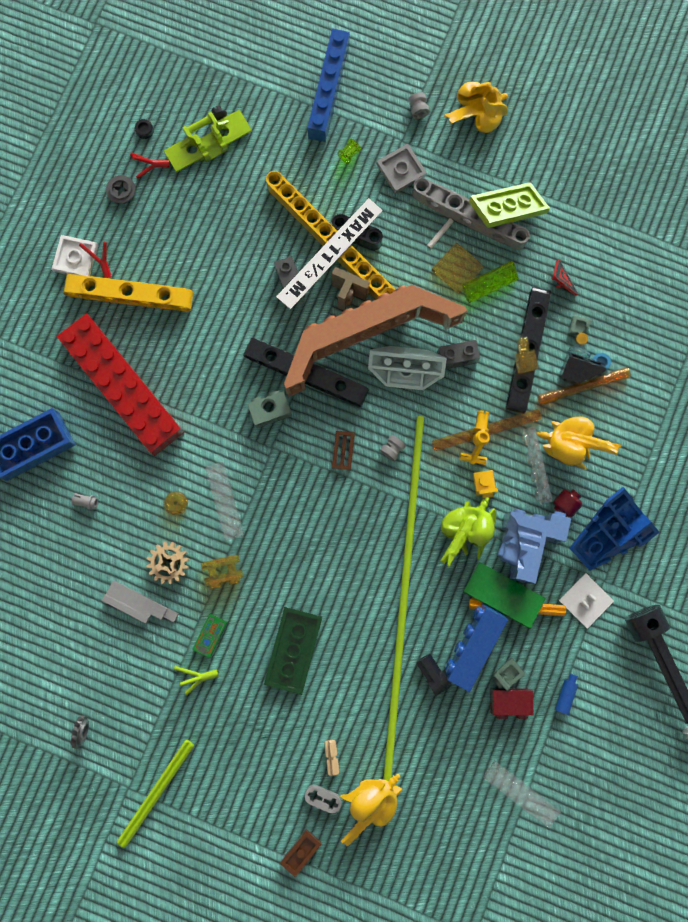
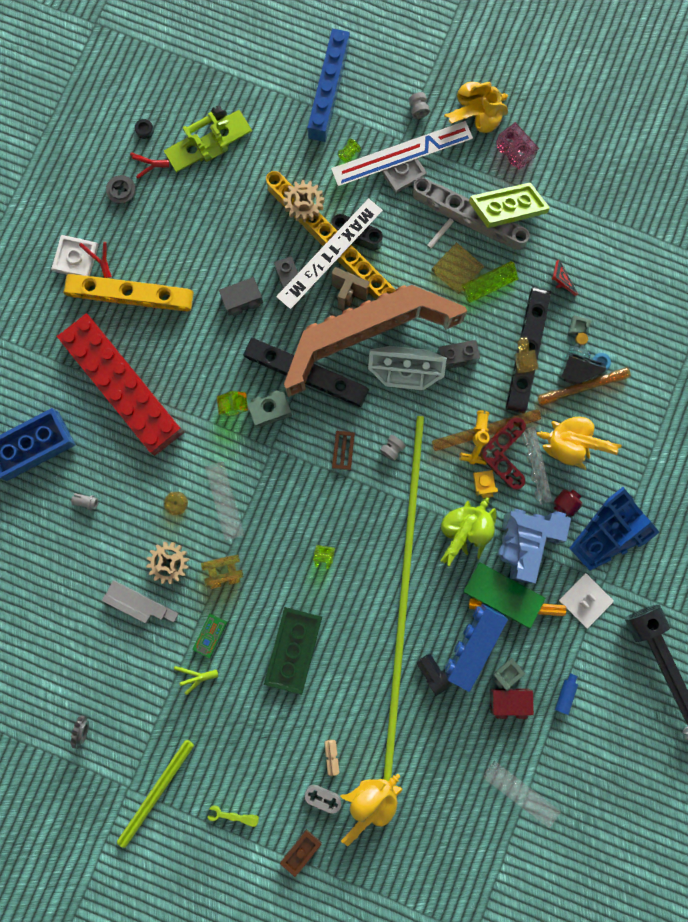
(232, 403): none -> clear neon green brick
(241, 296): none -> dark grey brick
(250, 820): none -> lime piece
(302, 193): none -> tan gear
(323, 554): none -> clear neon green tile
(401, 153): none -> white sticker
(498, 455): none -> dark red beam
(520, 143): none -> clear pink brick

